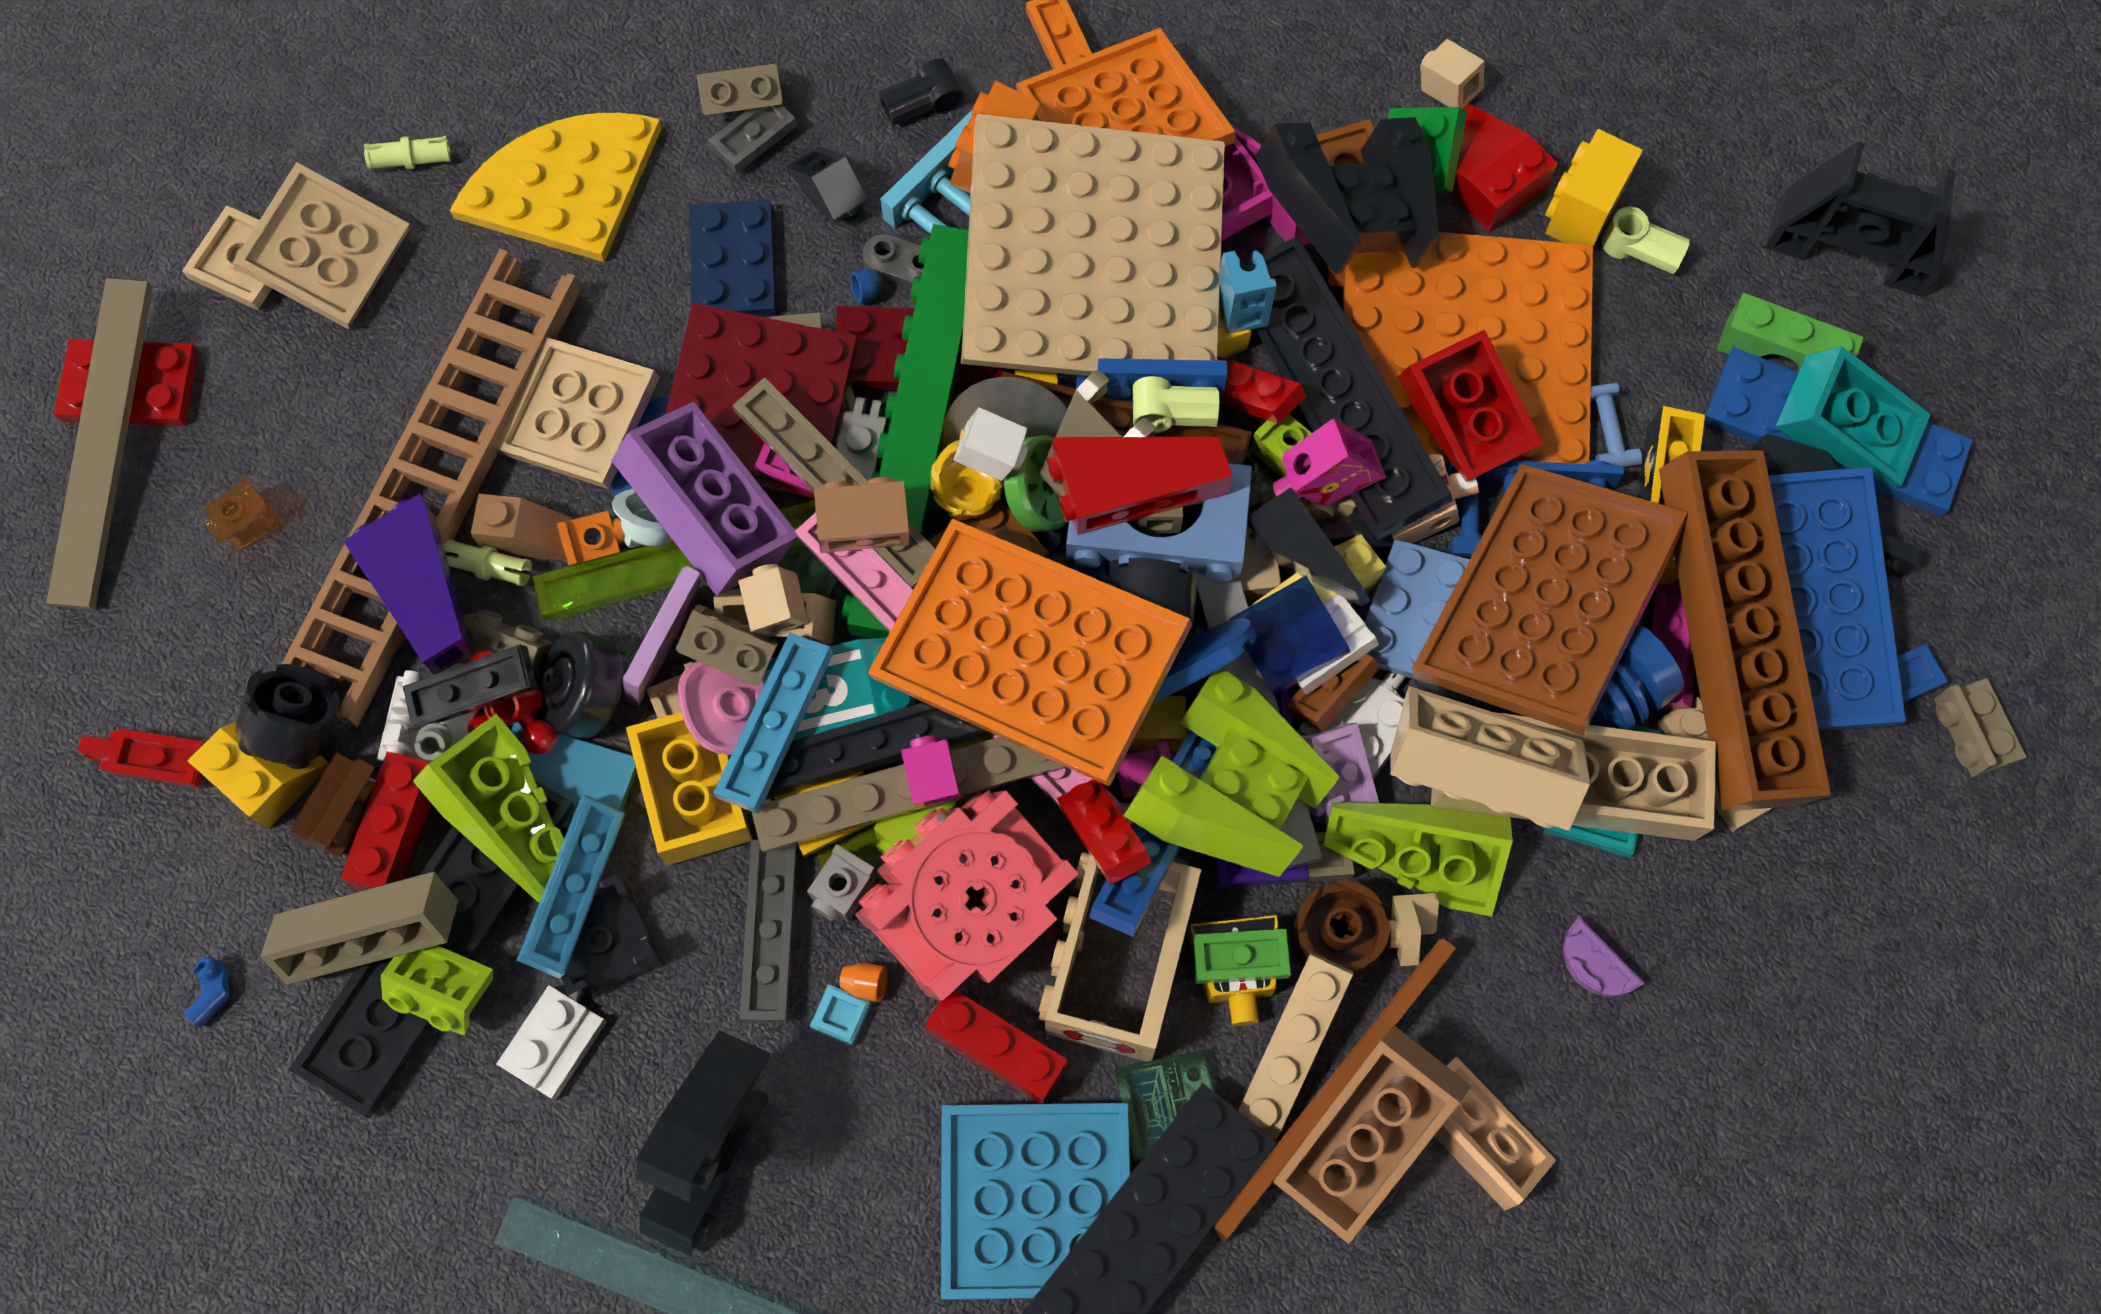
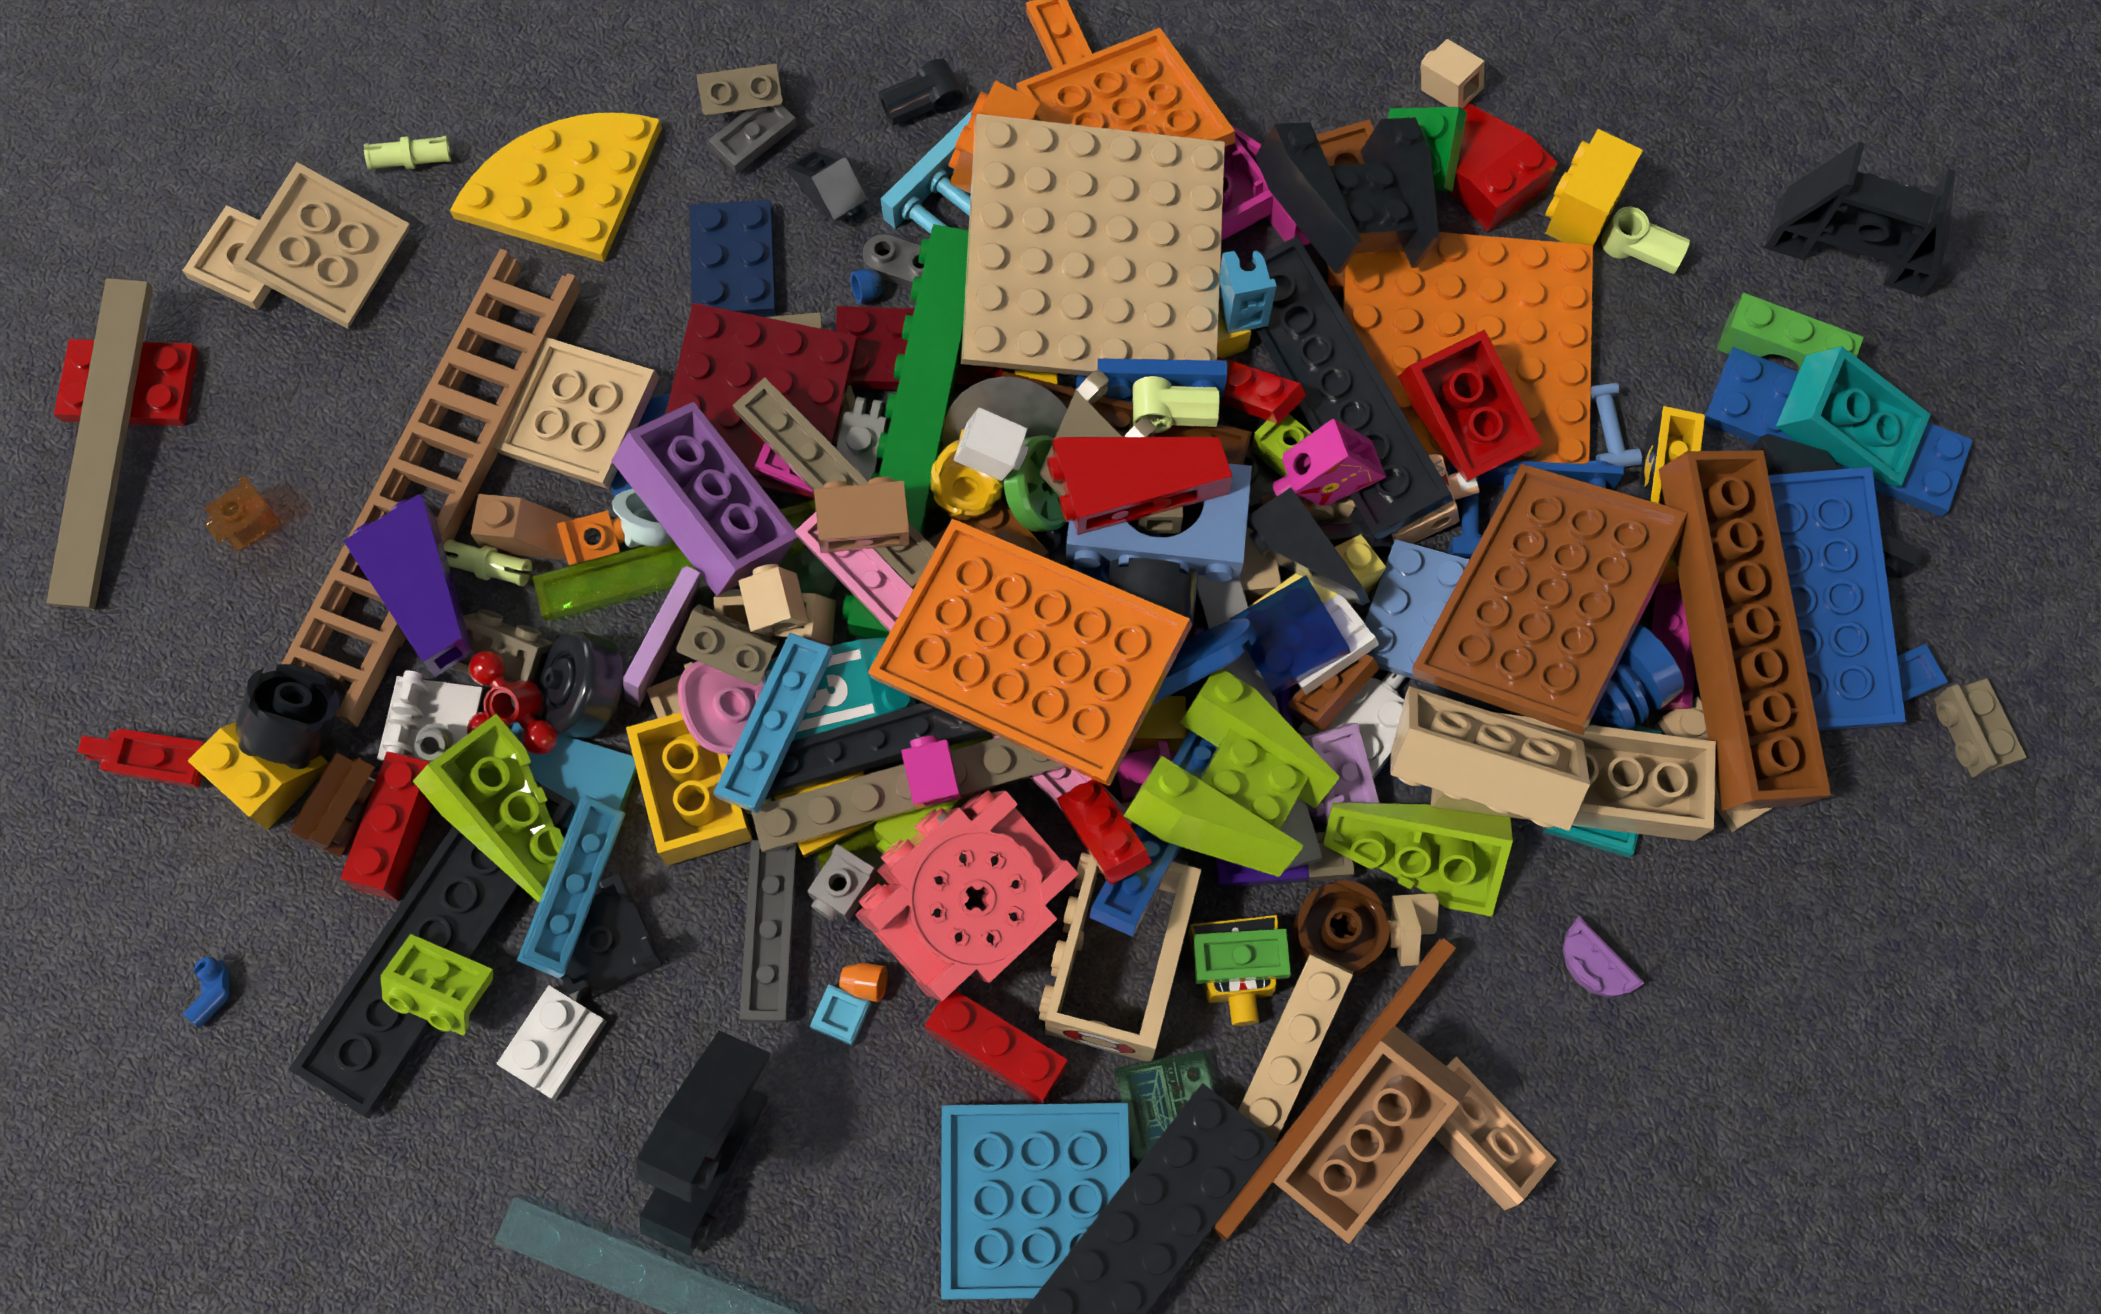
(360, 928): dark tan brick -> none
(470, 686): black tile -> none

